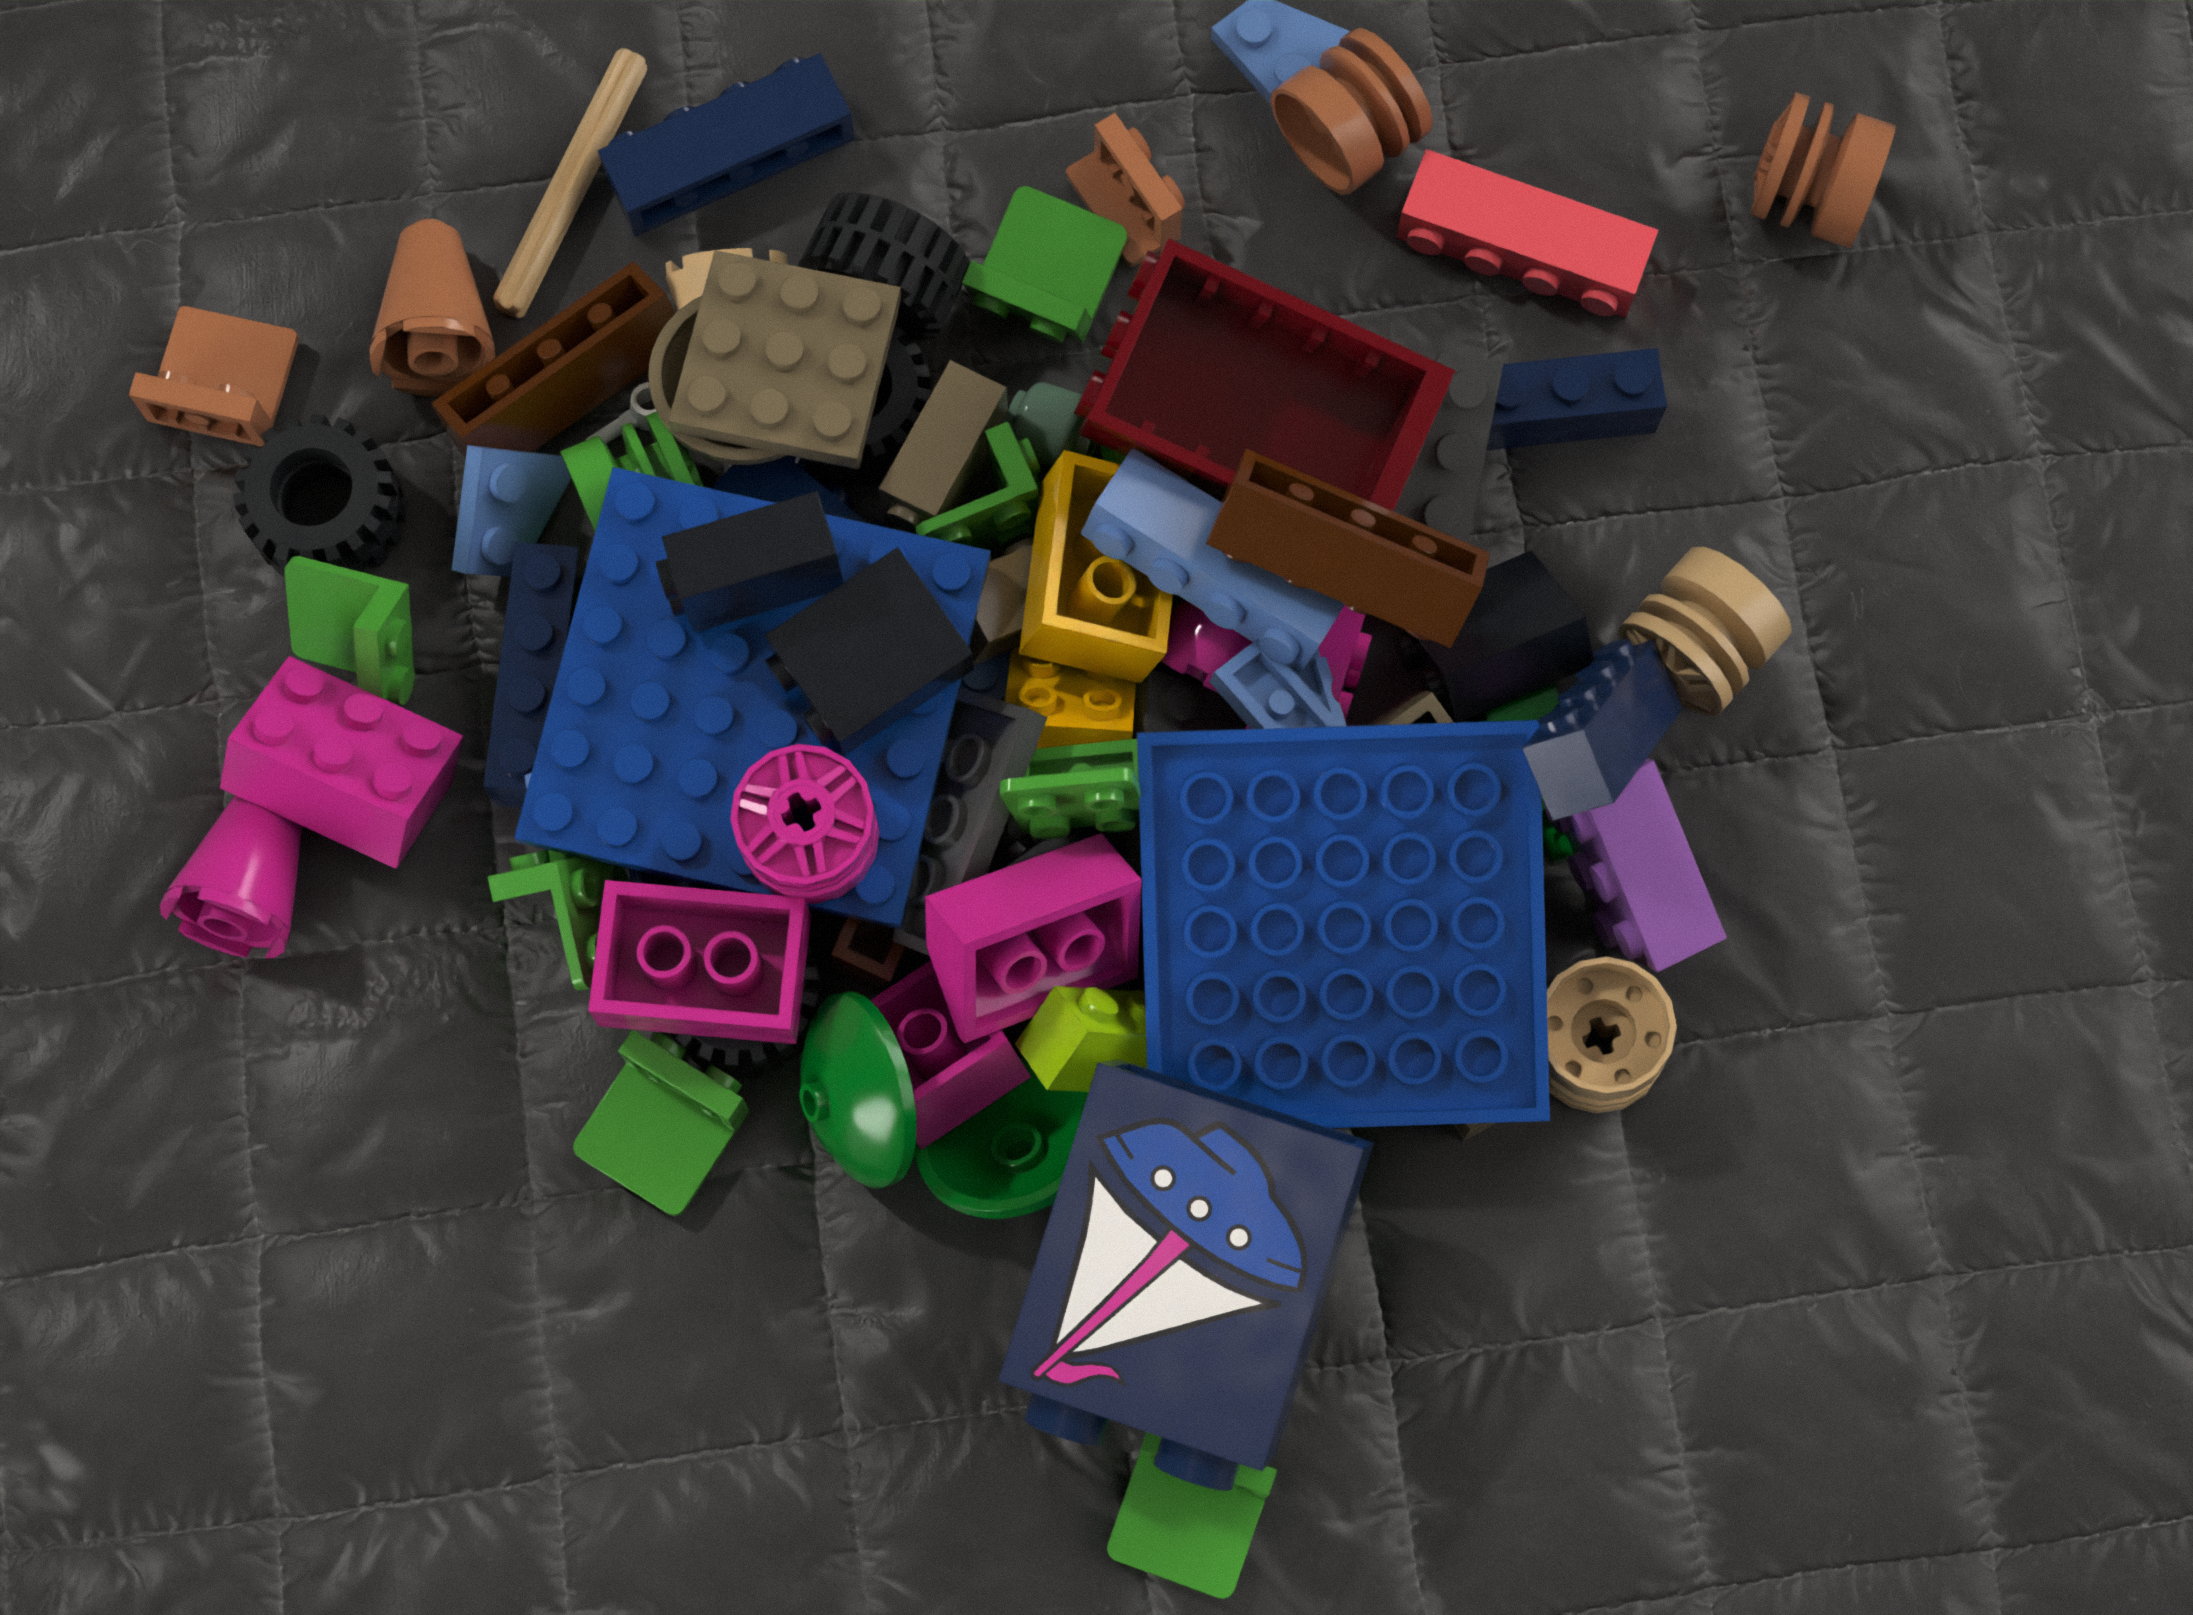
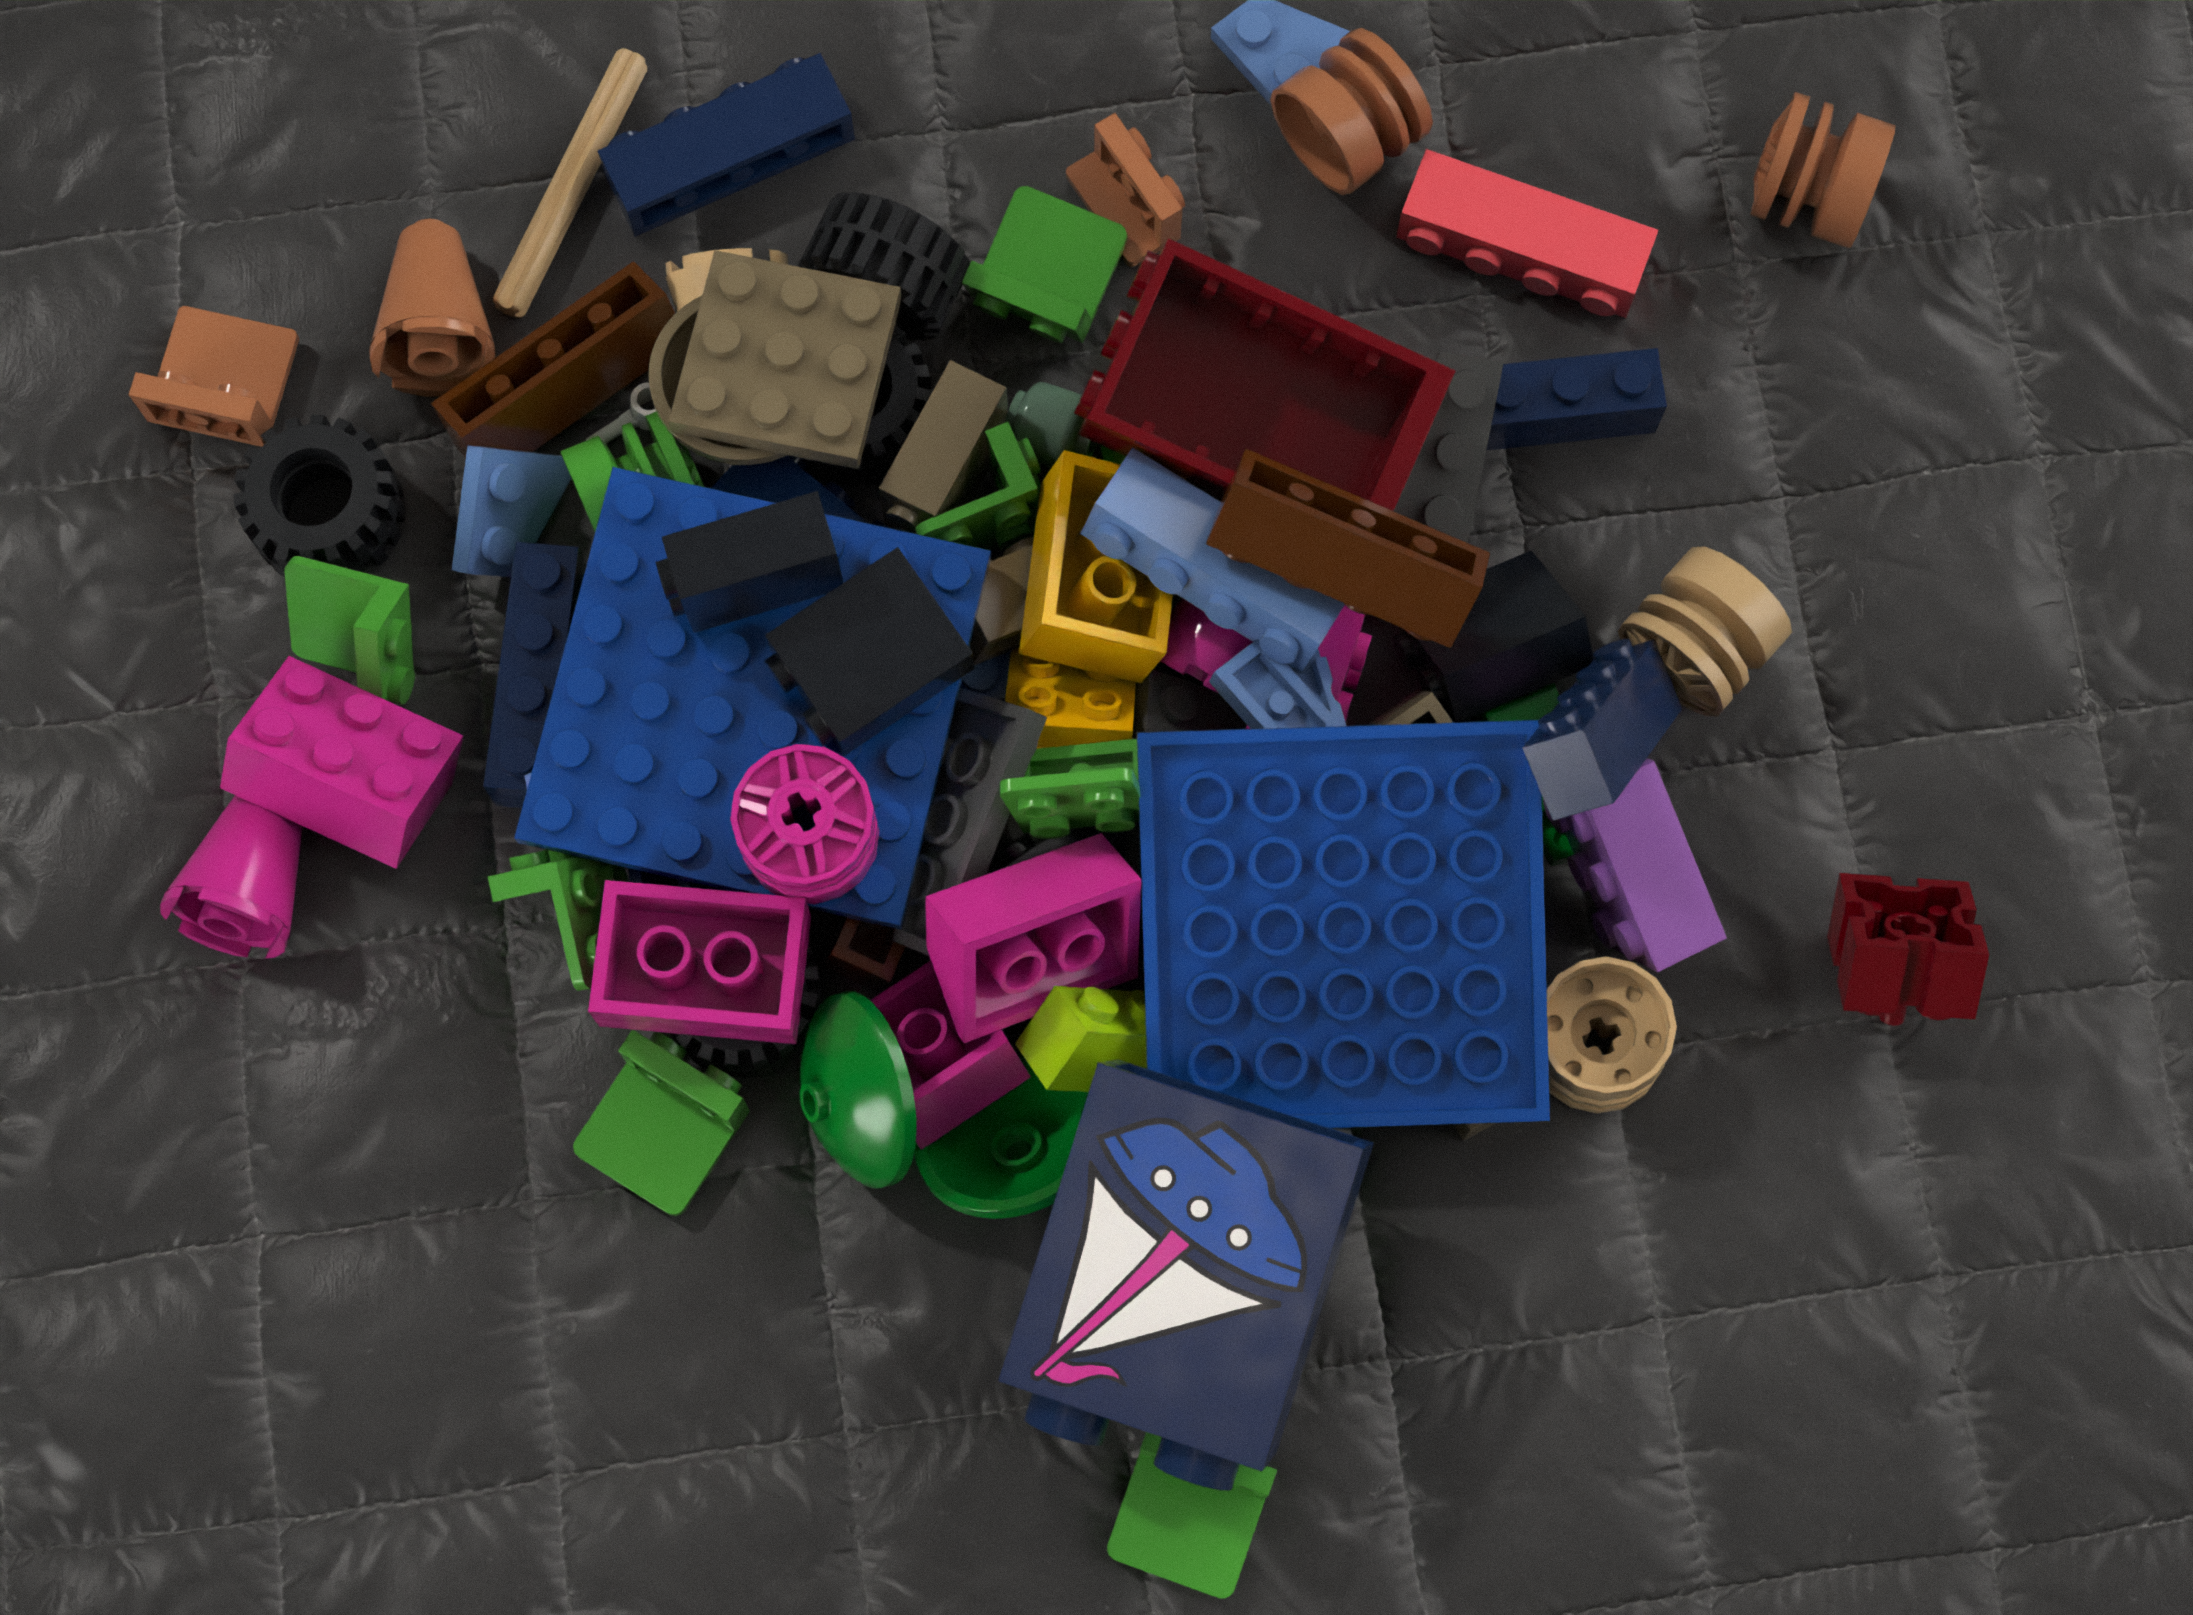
(1907, 948): none -> dark red brick

